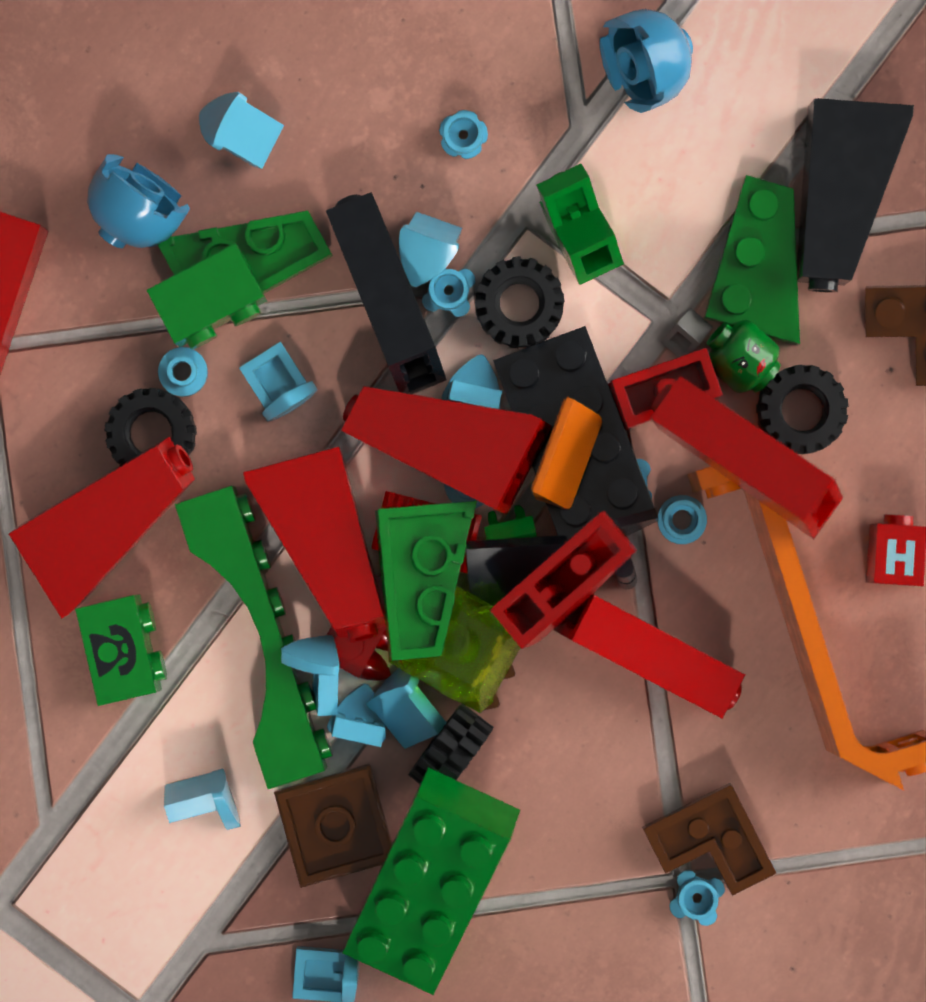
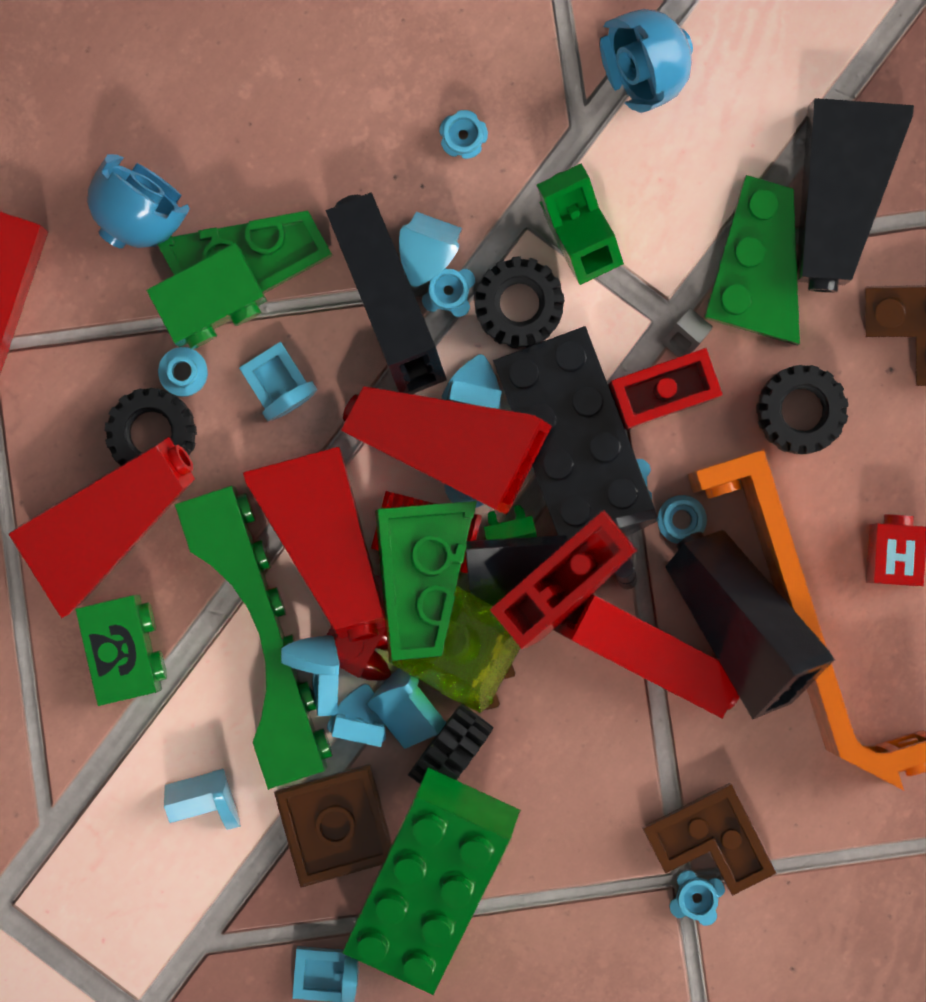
(239, 128): medium azure tile -> none
(566, 454): orange slope -> none
(743, 356): green head -> none
(747, 456): red slope -> none
(747, 623): none -> black slope

